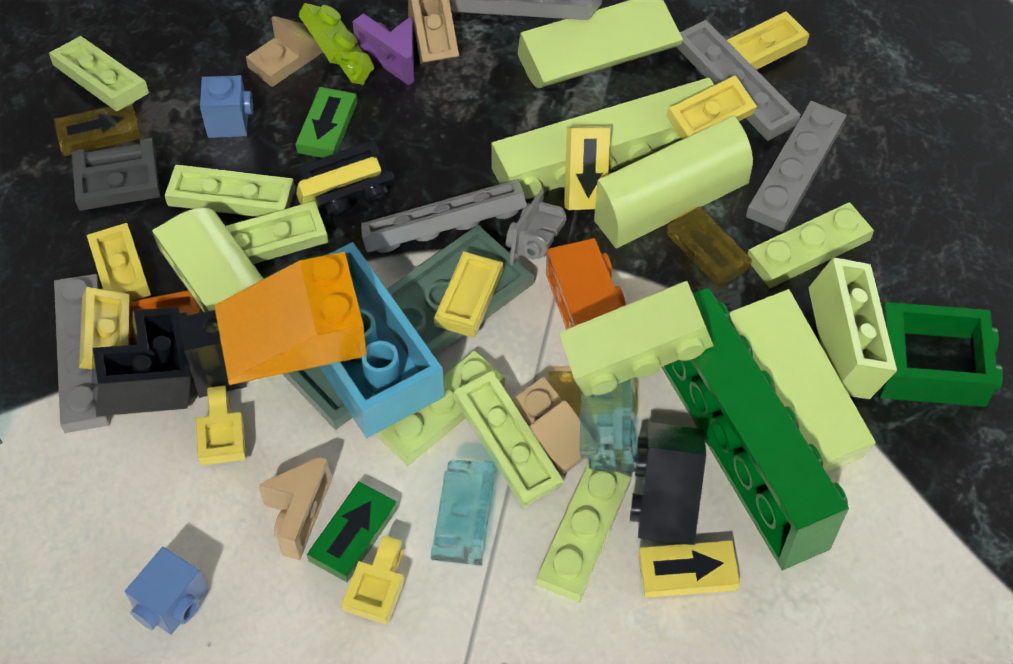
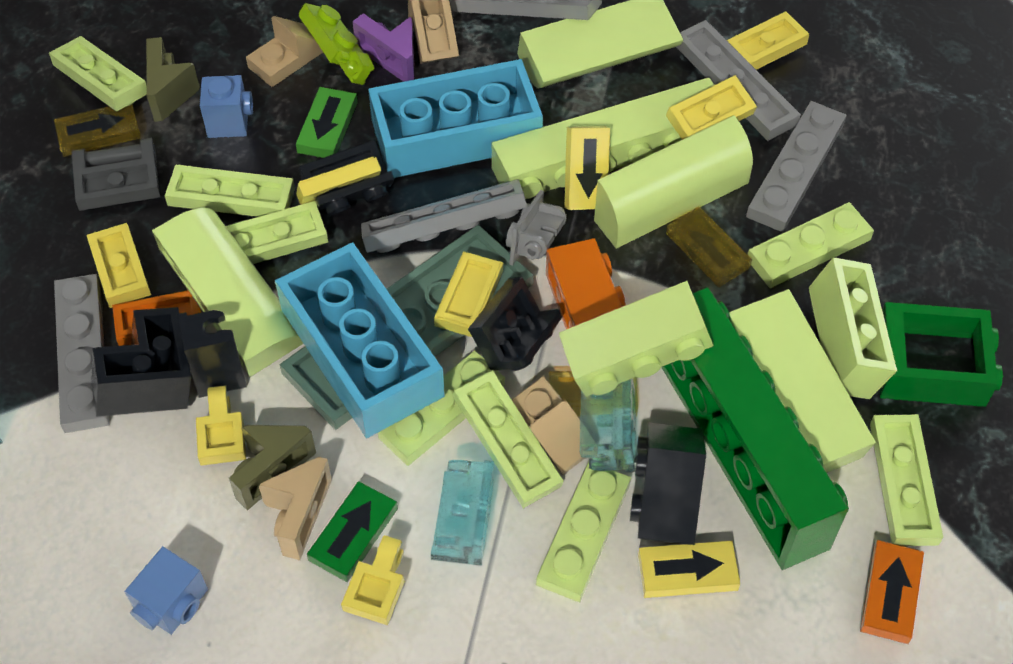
(102, 322): light yellow plate -> none
(167, 82): none -> olive slope
(275, 451): none -> olive slope
(292, 321): light orange slope -> none
(452, 116): none -> medium azure brick
(512, 327): none -> black bracket
(892, 592): none -> orange tile
(906, 480): none -> yellowish green plate

